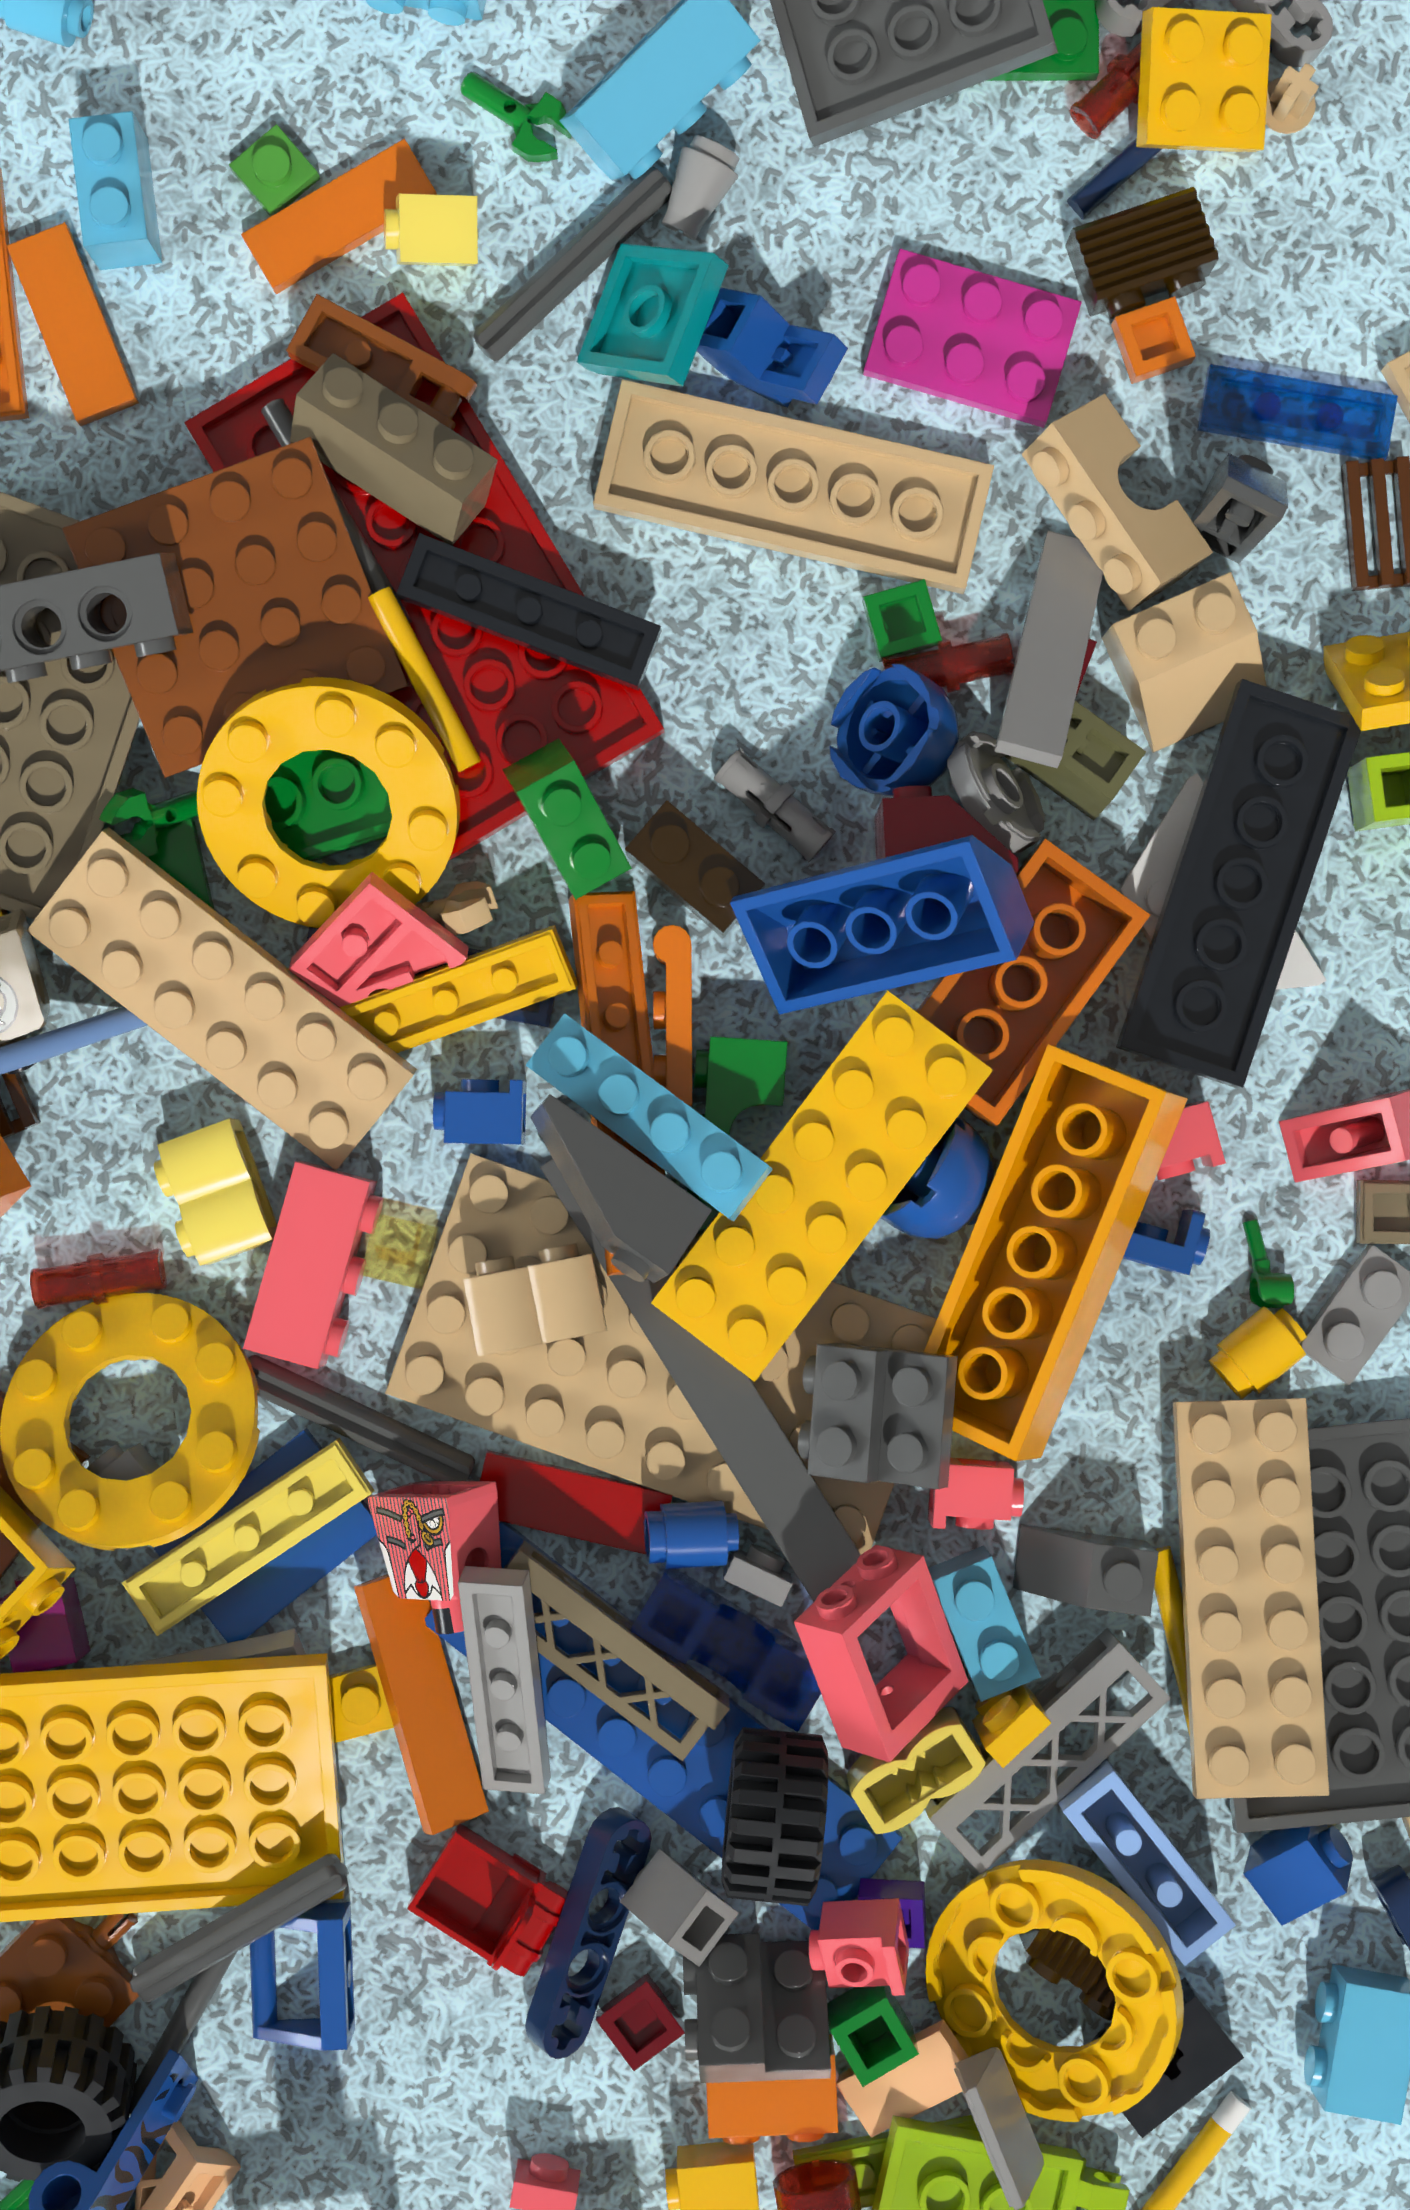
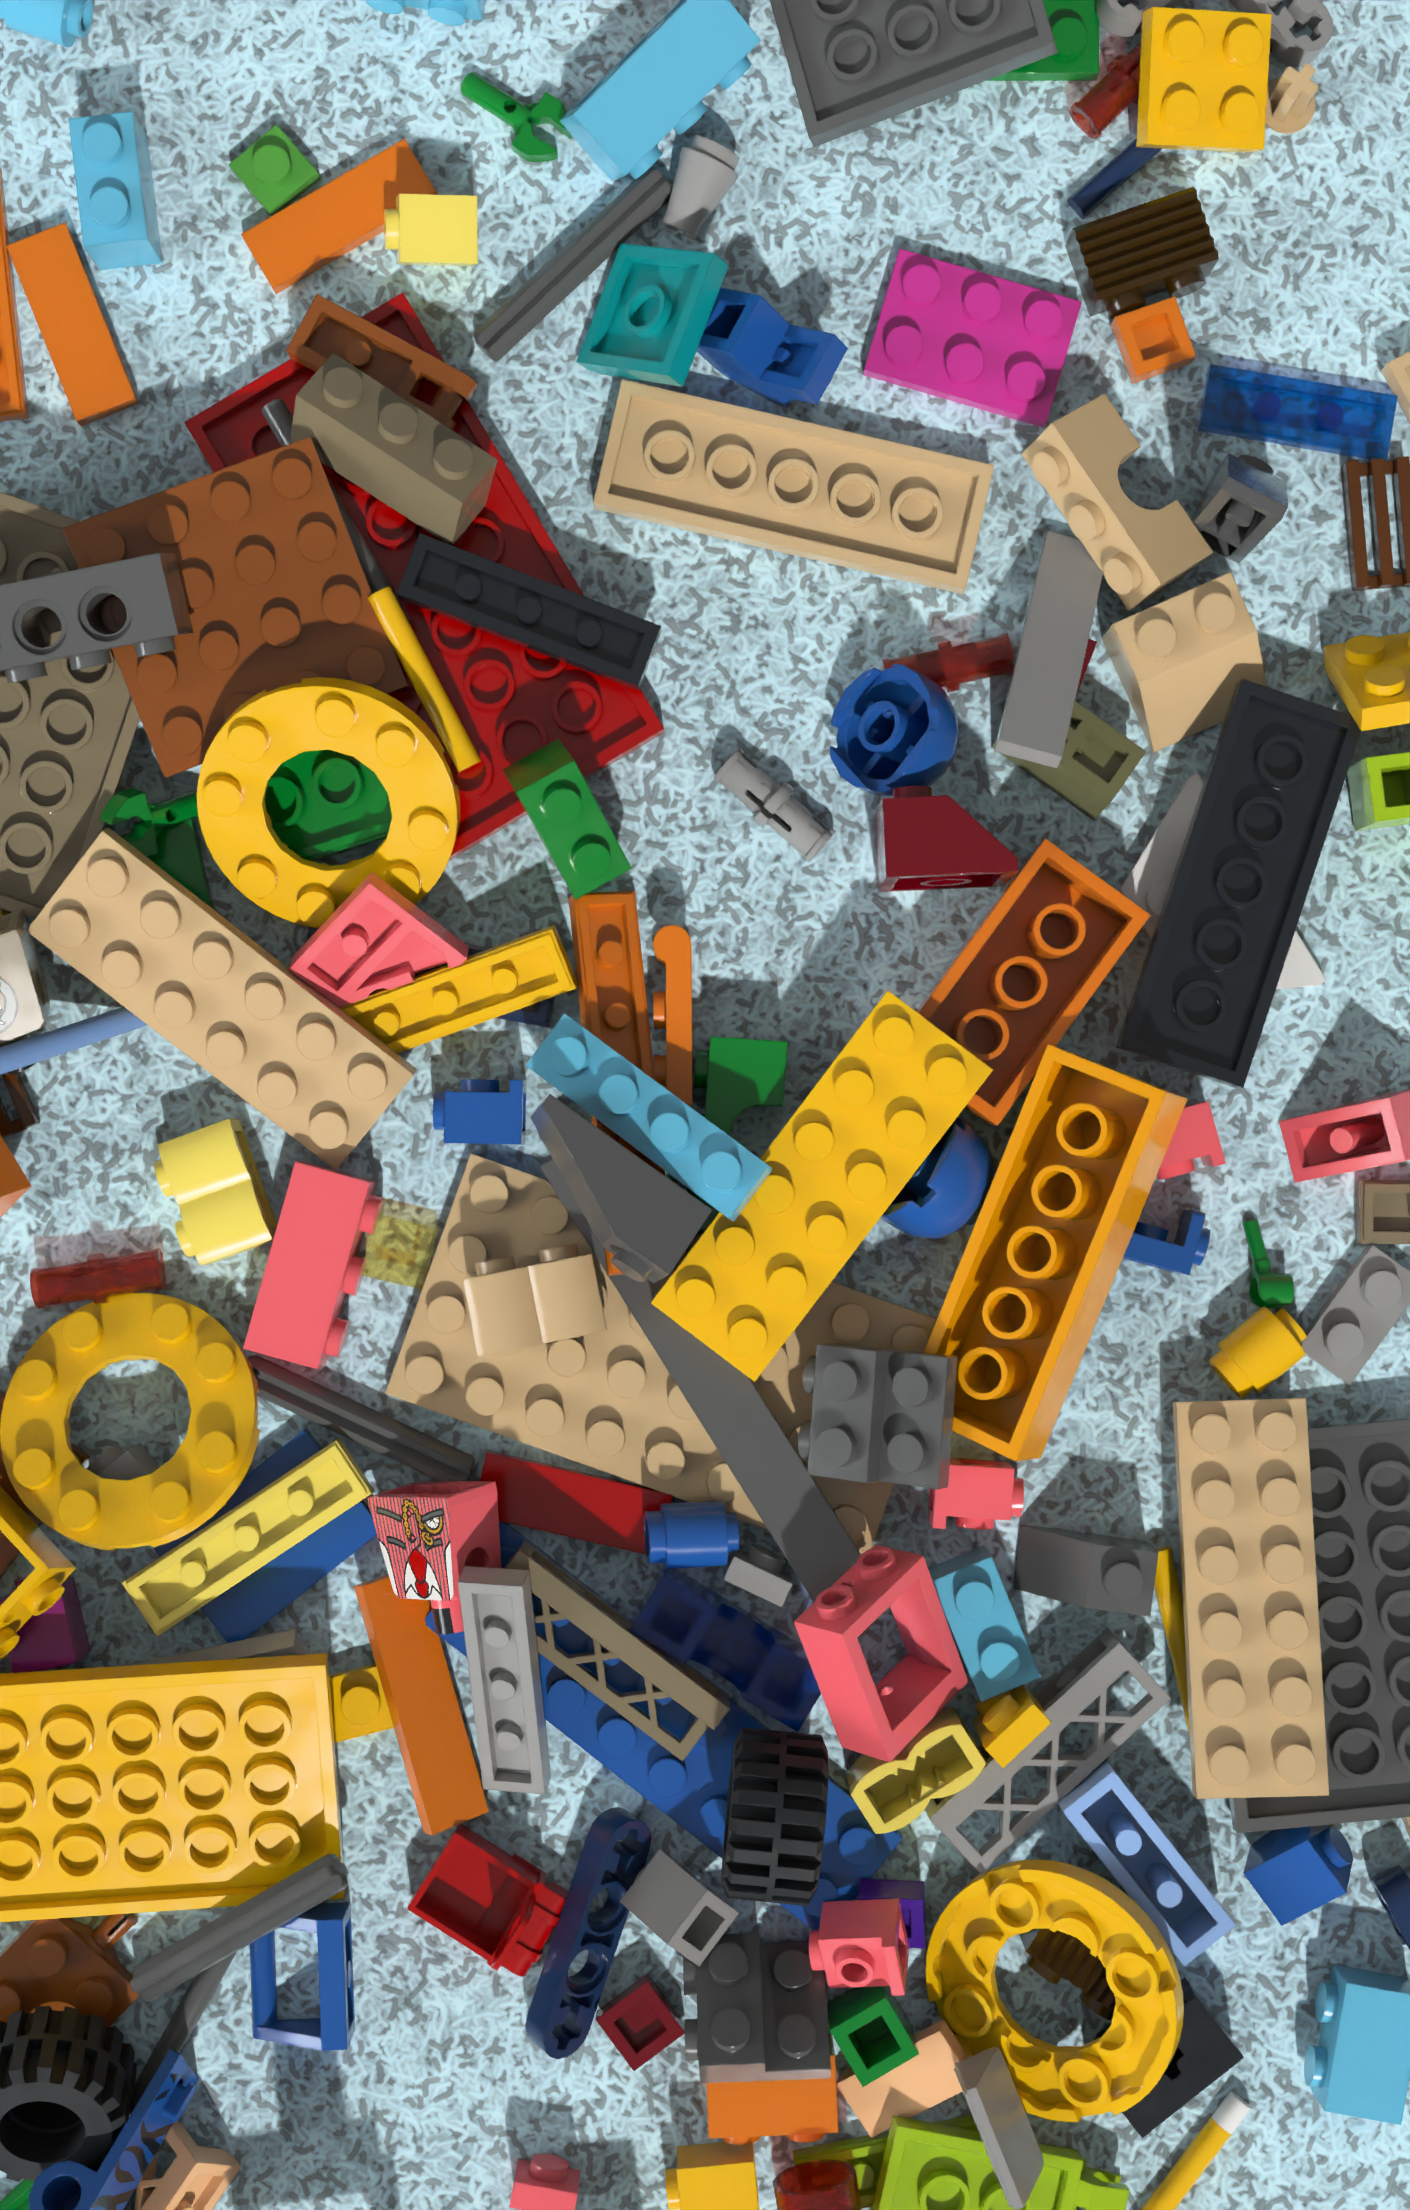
(464, 908): tan bar -> none
(692, 867): dark brown brick -> none
(885, 923): blue slope -> none
(902, 620): green plate -> none
(994, 794): light grey tile -> none

